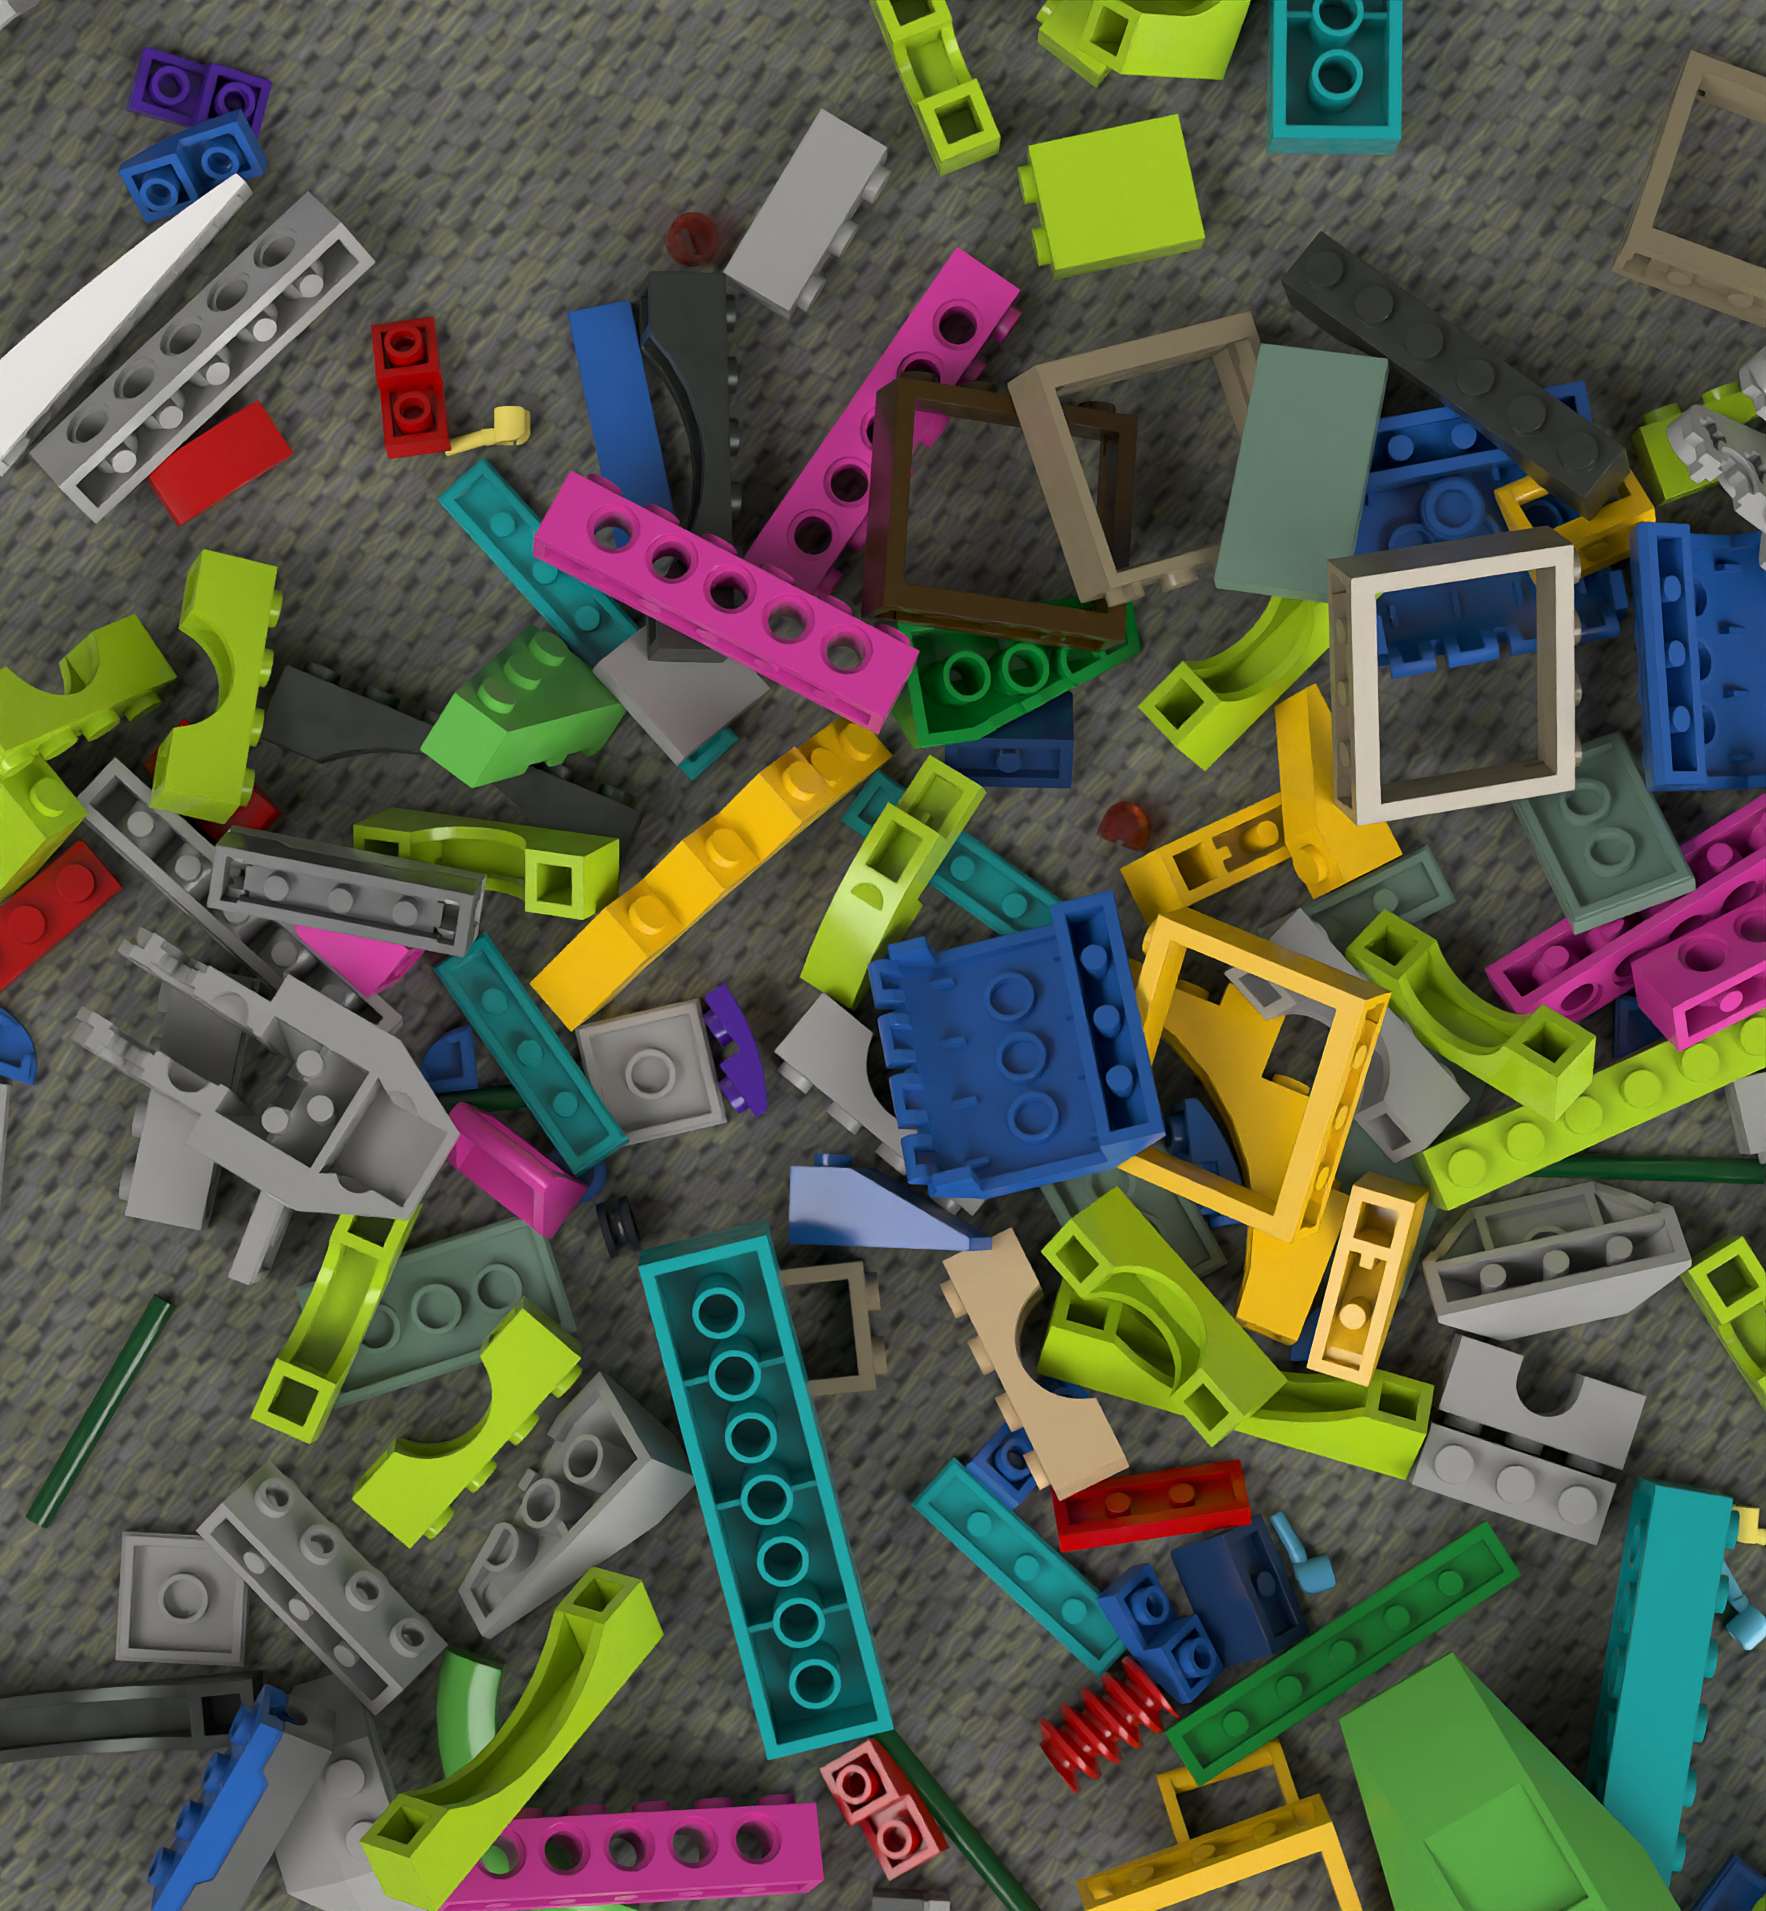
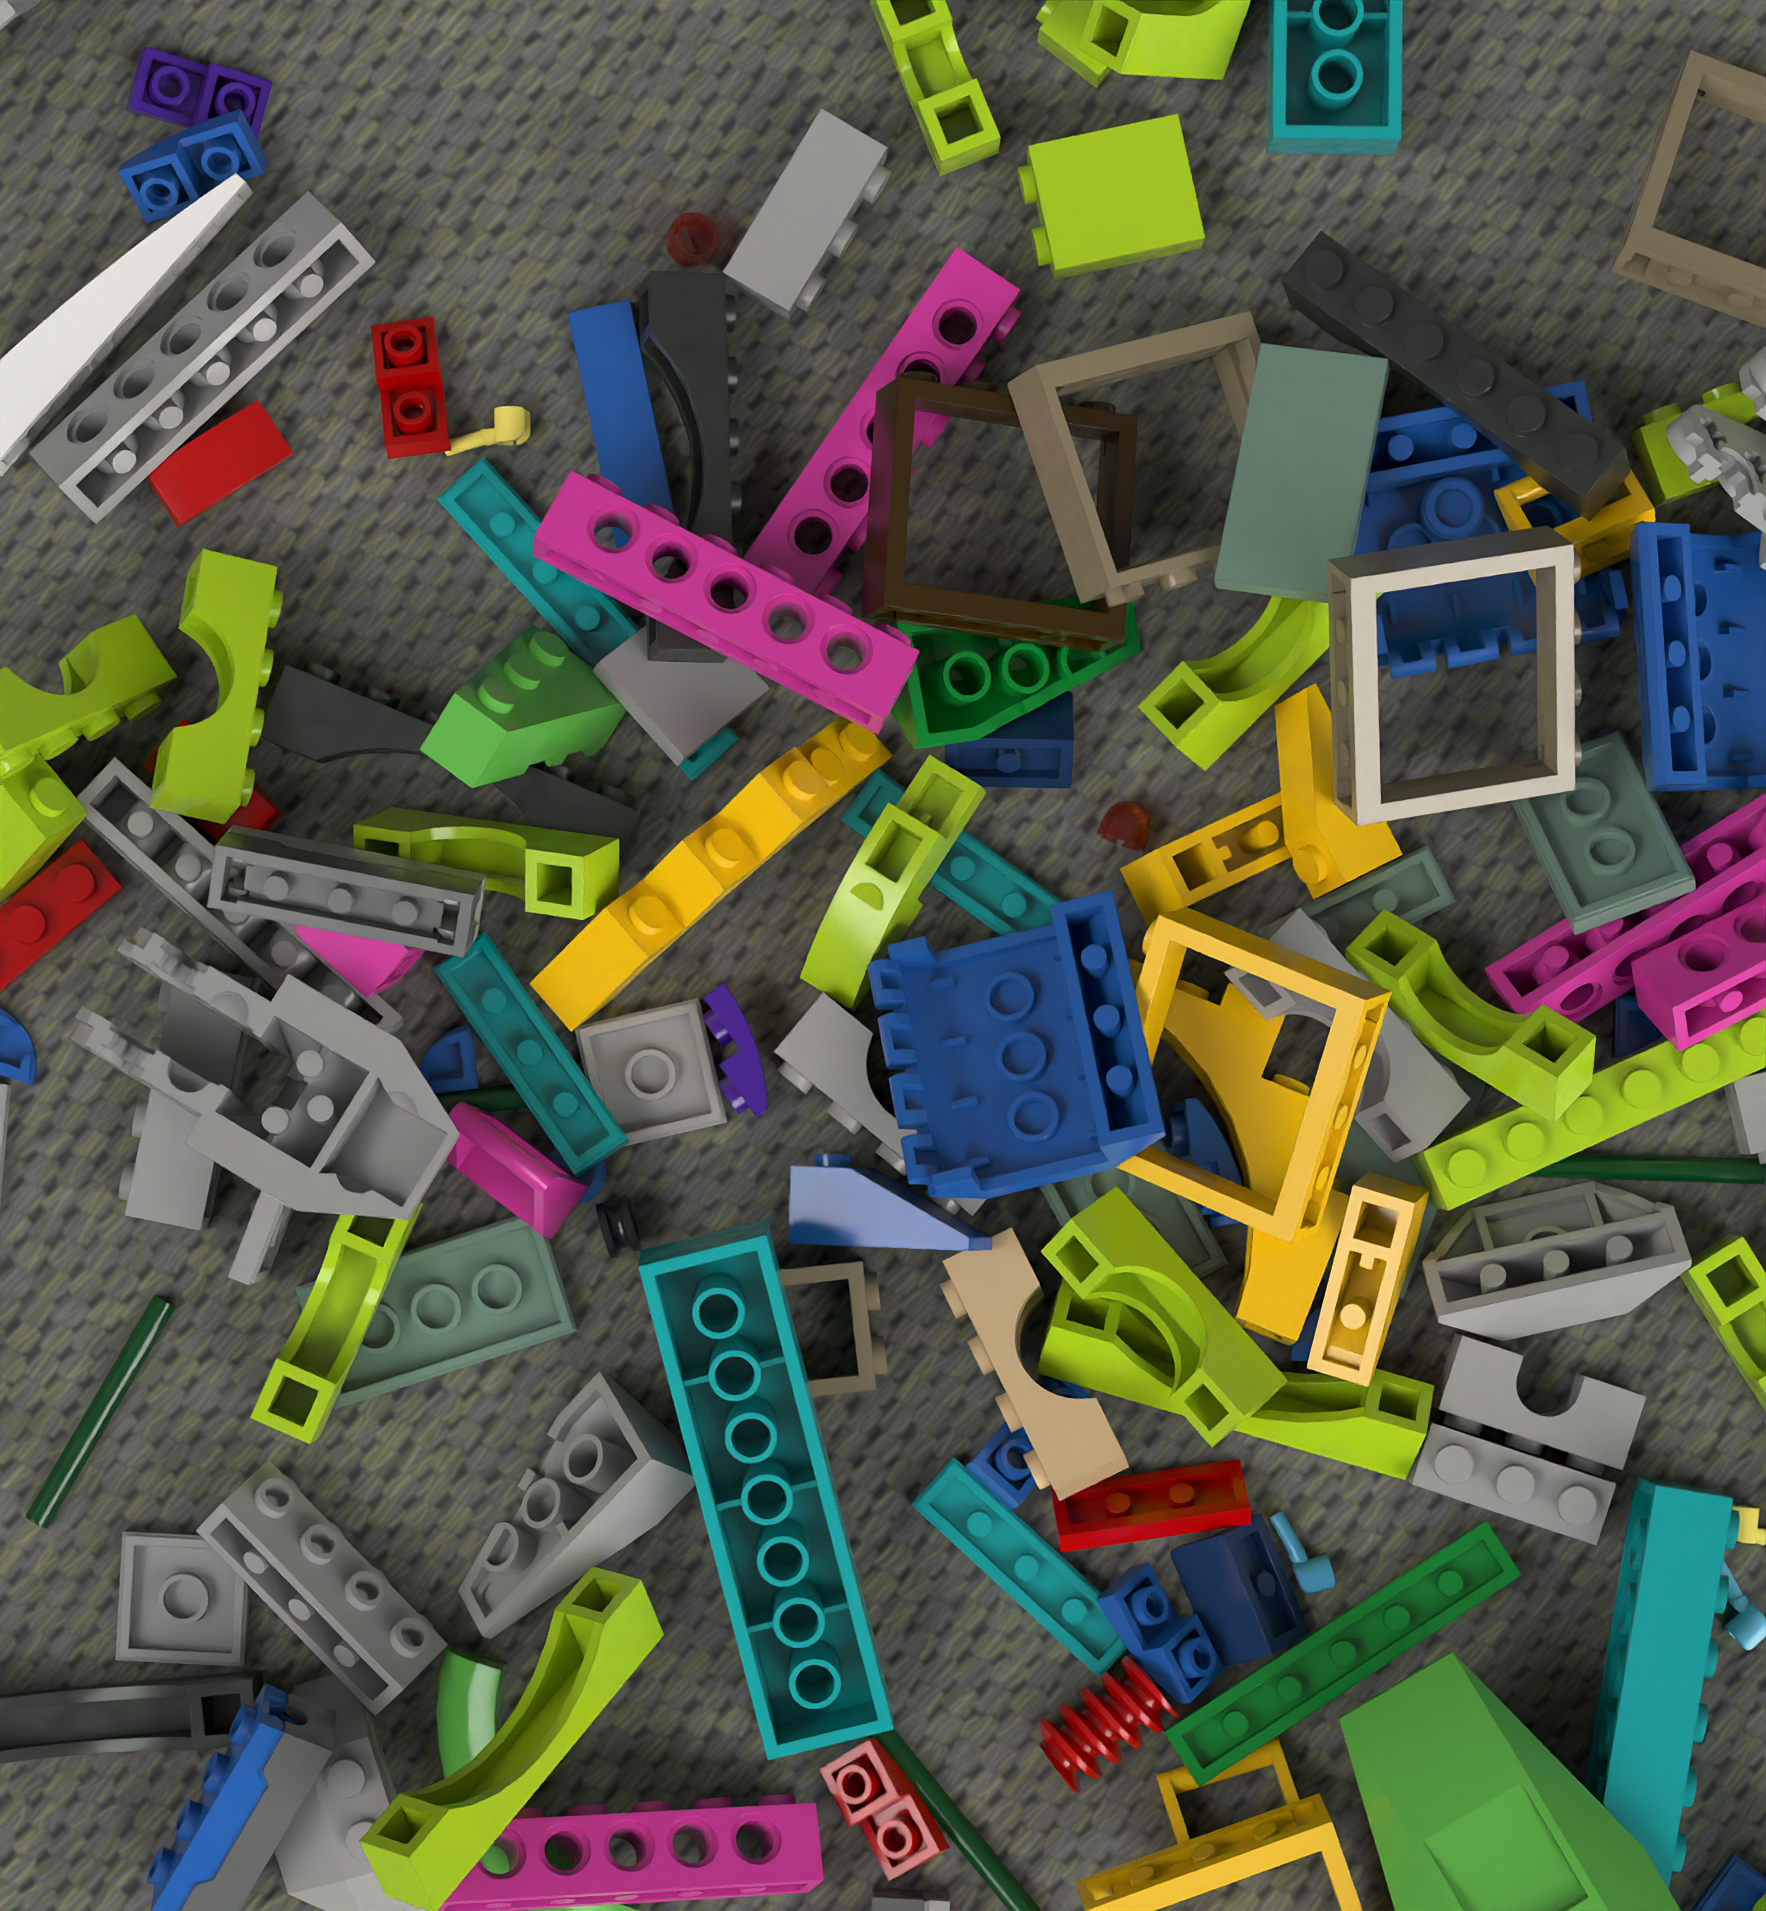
(416, 1482): lime arch -> none

